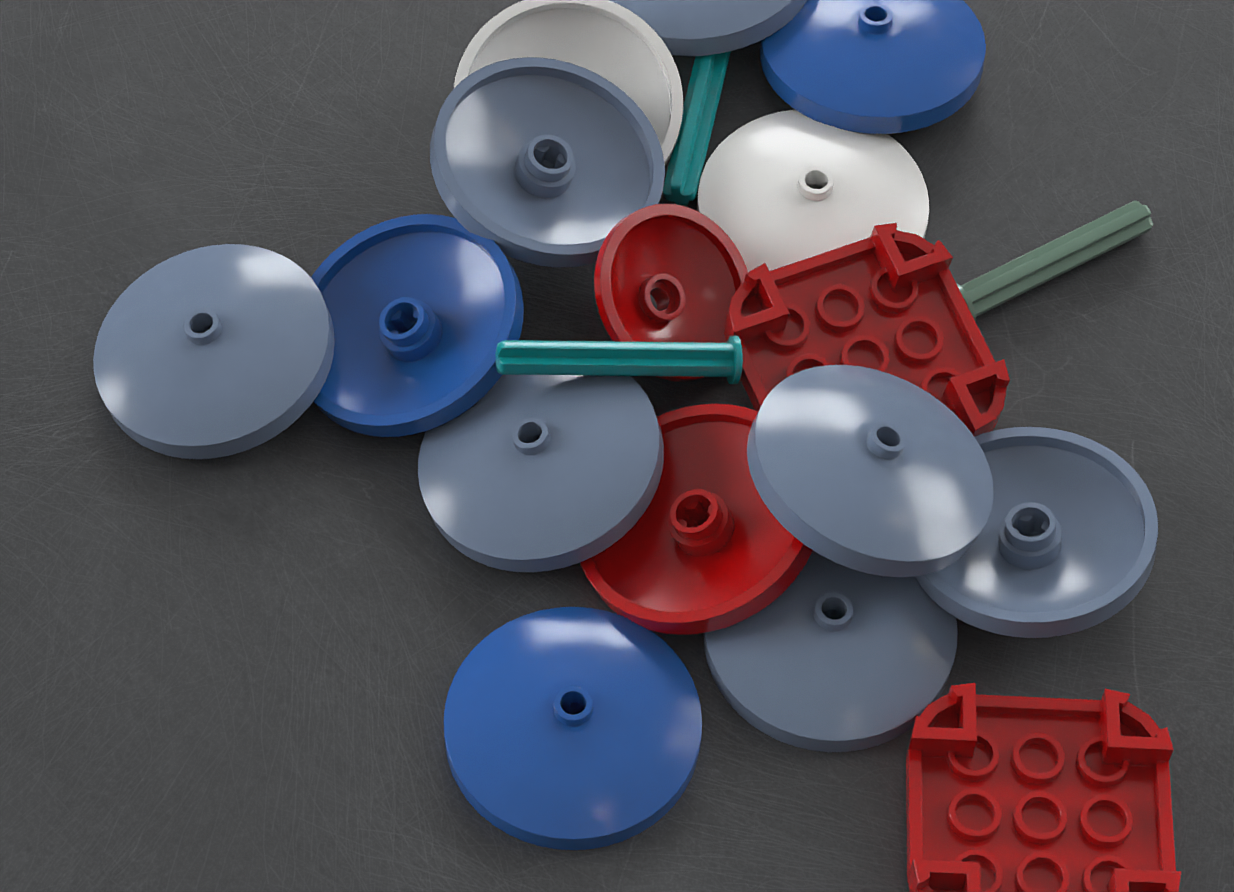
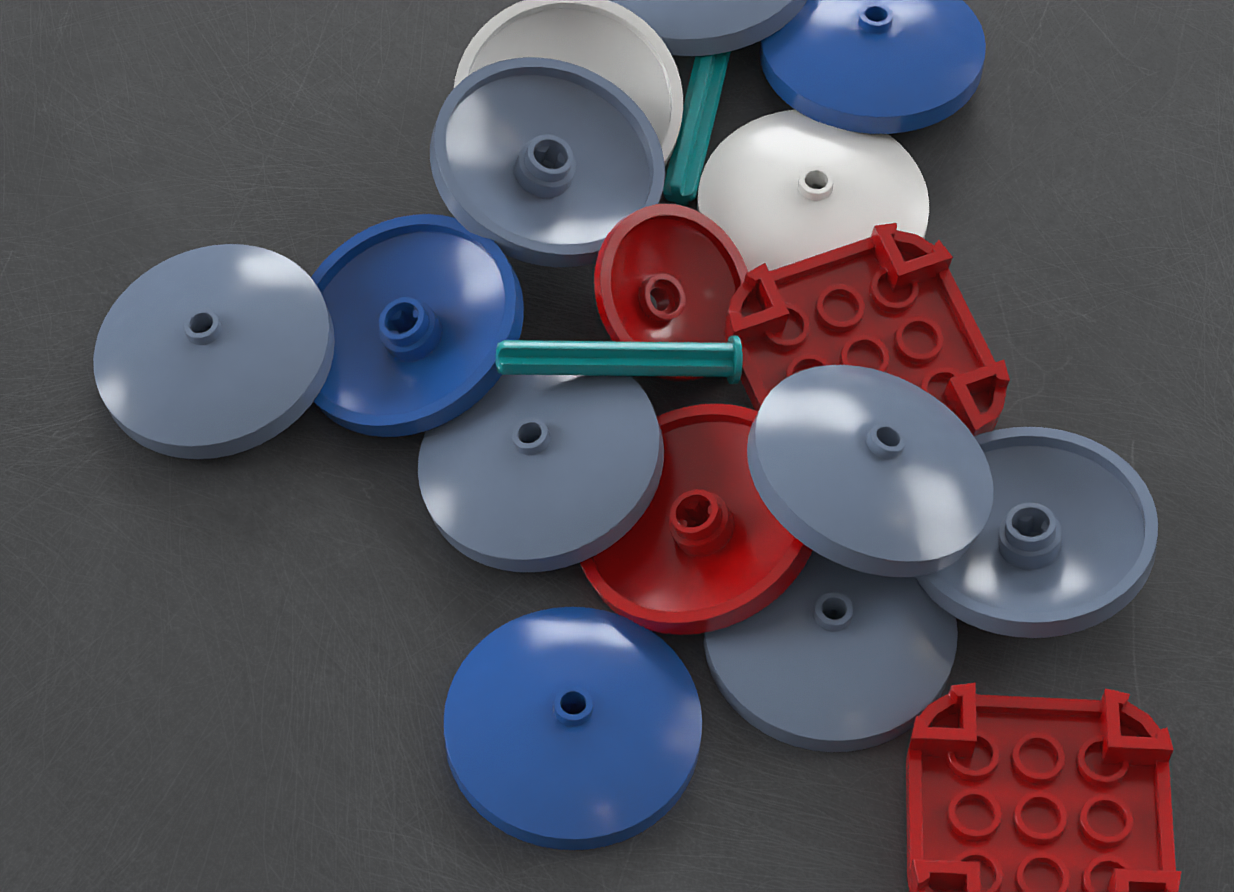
(1056, 257): sand green axle -> none

